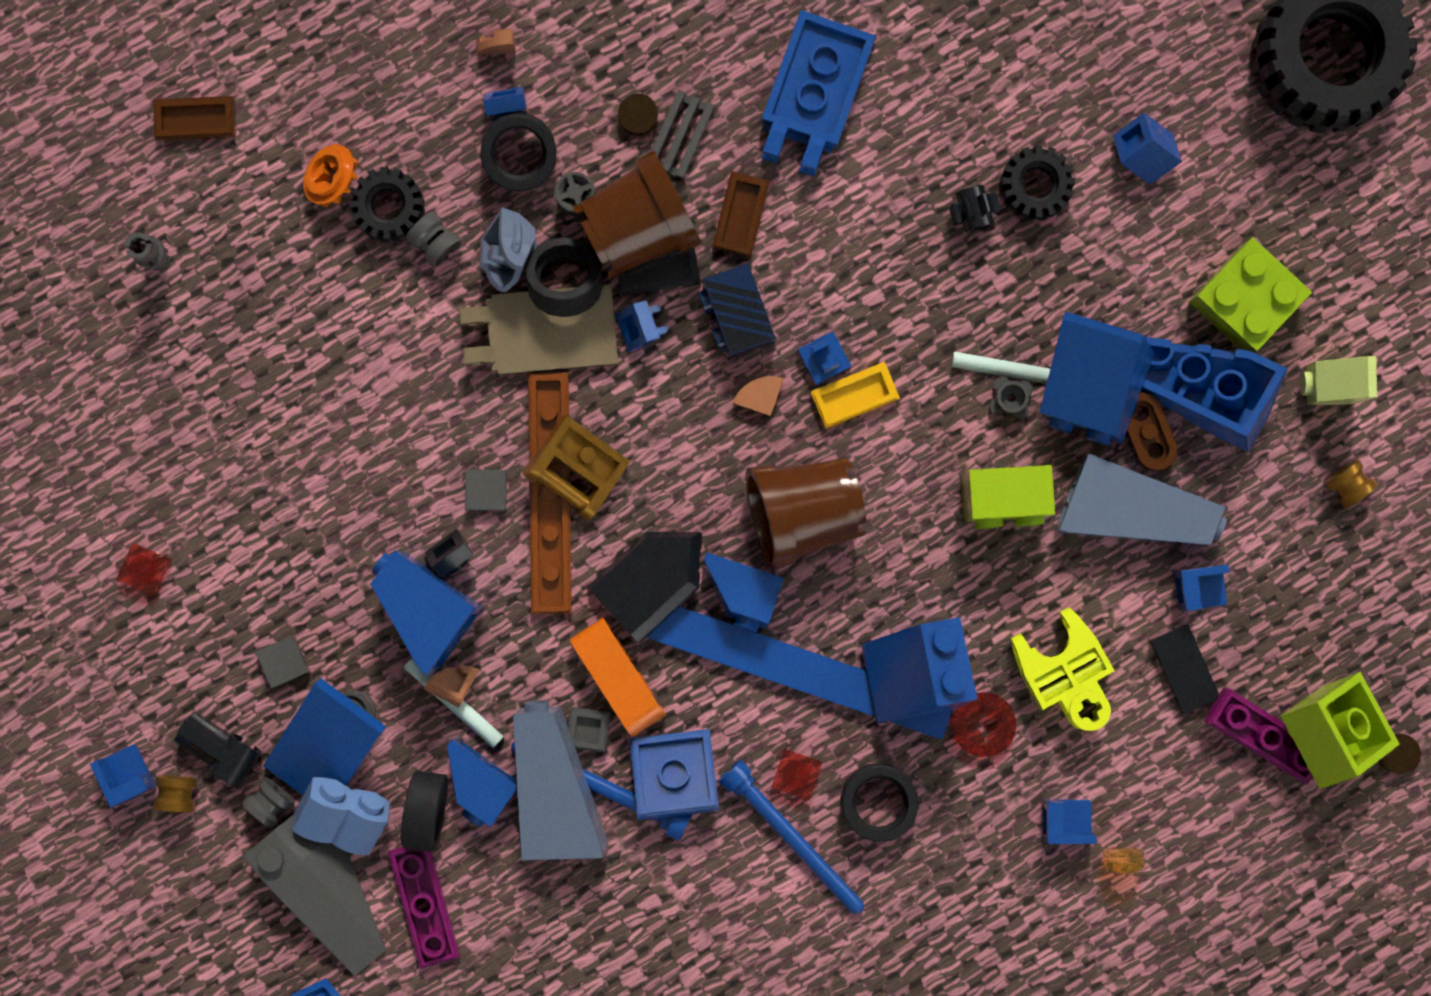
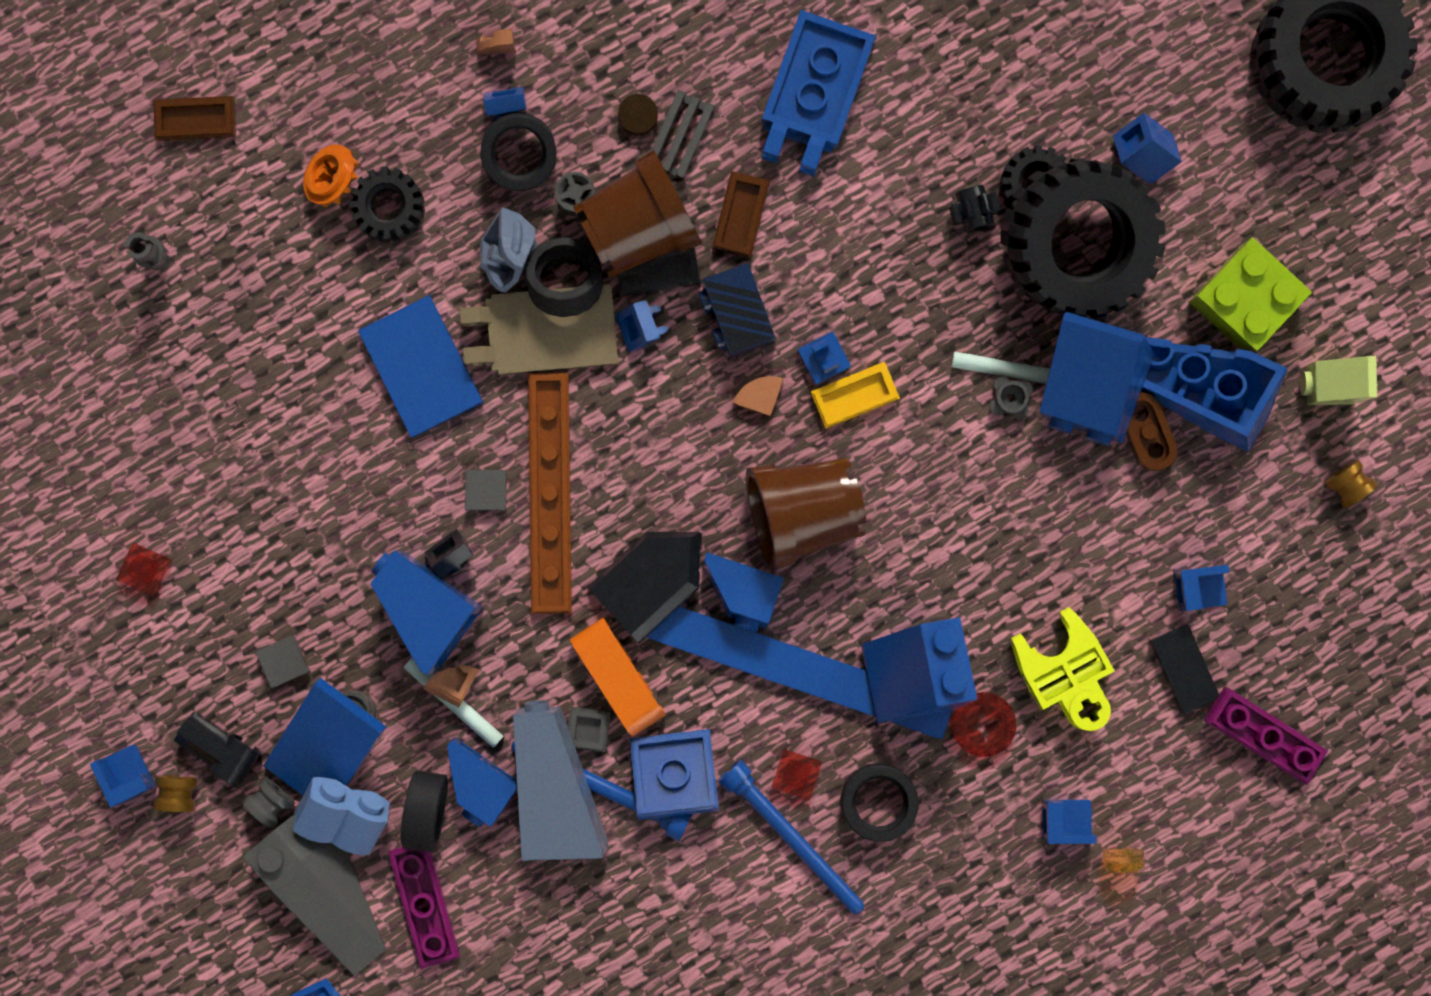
(421, 366): none -> blue tile
(433, 238): dark grey wheel -> none
(584, 456): pearl gold plate -> none
(1008, 494): lime brick -> none
(1129, 505): sand blue slope -> none
(1132, 246): none -> black tyre
(1340, 730): lime brick -> none
(1404, 757): dark brown tile -> none

